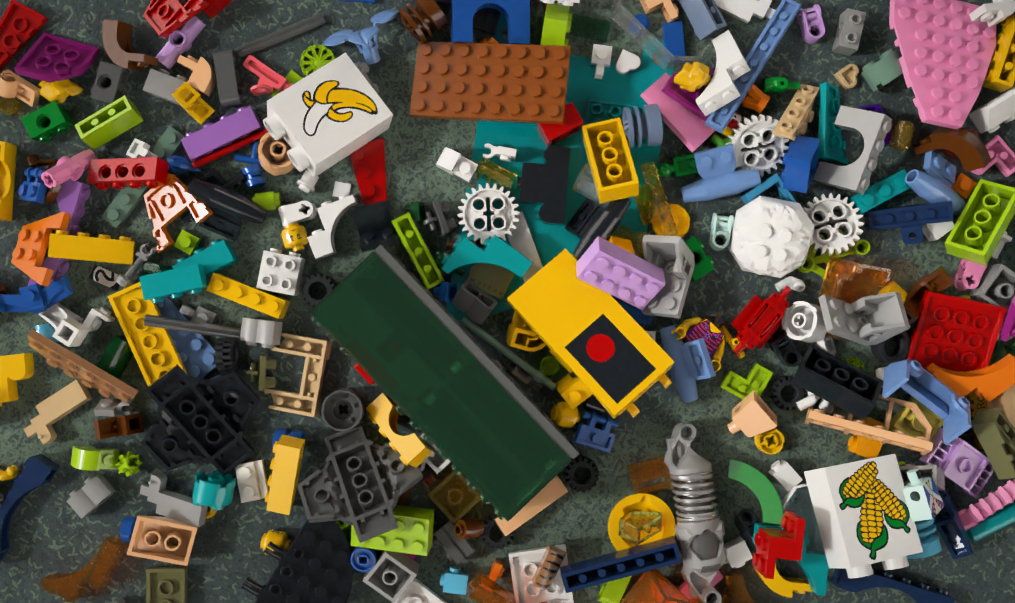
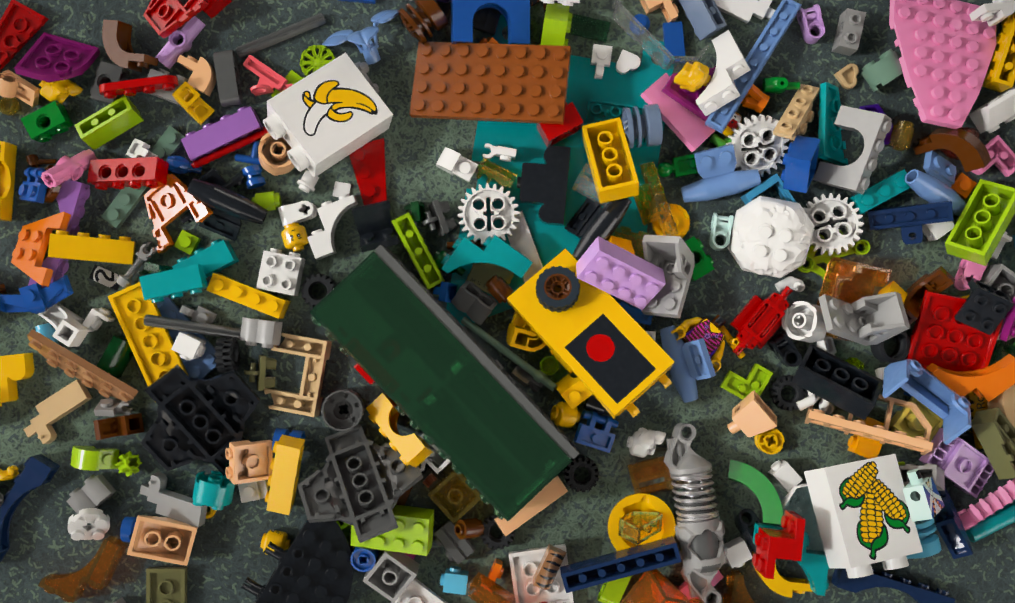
(81, 531): none -> white plate
(144, 85): none -> red plate
(189, 346): none -> white brick
(248, 461): none -> light nougat plate
(499, 288): none -> reddish brown brick
(563, 279): none -> black wheel
(644, 442): none -> white head
(984, 307): none -> black bracket

